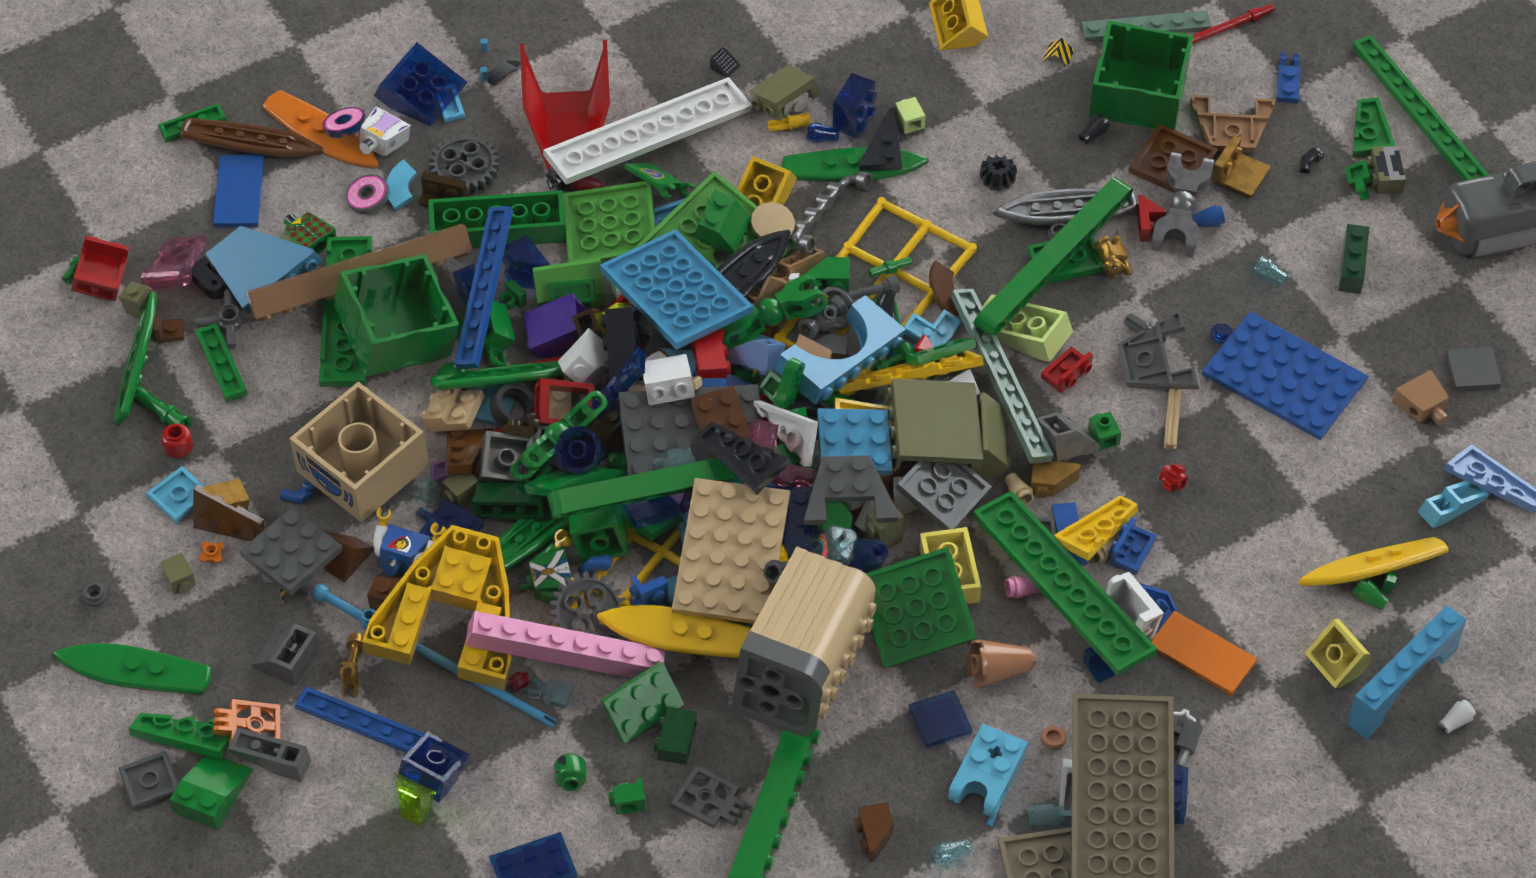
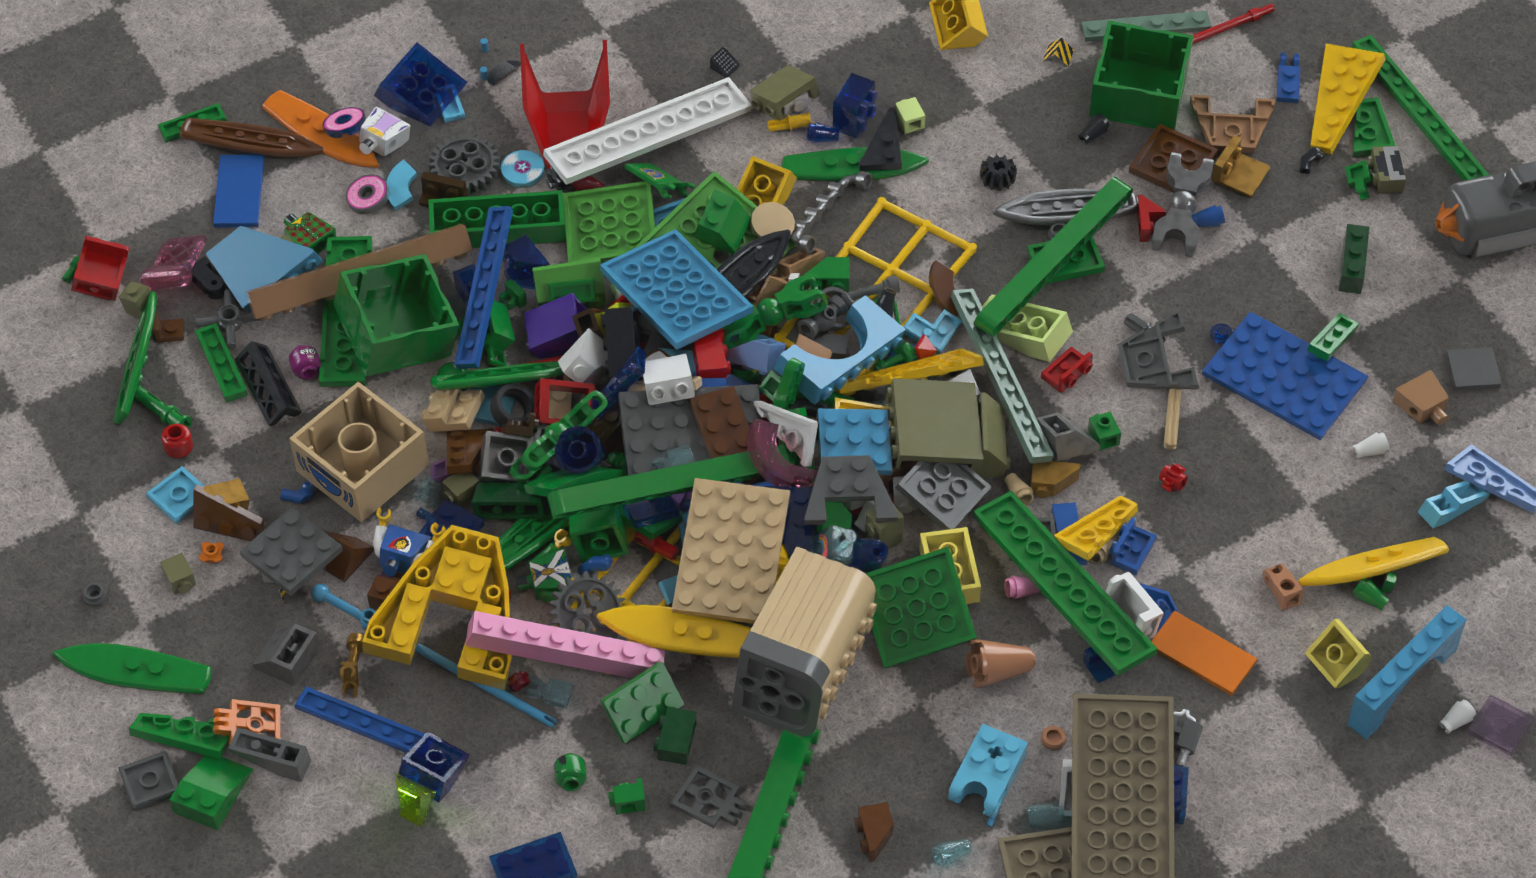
(269, 377): none -> black fence
(305, 362): none -> magenta head
(522, 168): none -> medium azure tile
(650, 593): blue bracket -> none
(657, 545): none -> red axle
(746, 460): black wing -> none
(773, 570): dark grey cone -> none
(889, 267): green bar -> none
(940, 718): clear blue tile -> none
(941, 351): green tile -> none
(1113, 255): pearl gold animal -> none
(1269, 270): clear light blue cone -> none
(1283, 586): none -> nougat leg
(1332, 337): none -> green plate
(1342, 87): none -> yellow wing
(1373, 445): none -> white cone
(1500, 725): none -> clear purple tile

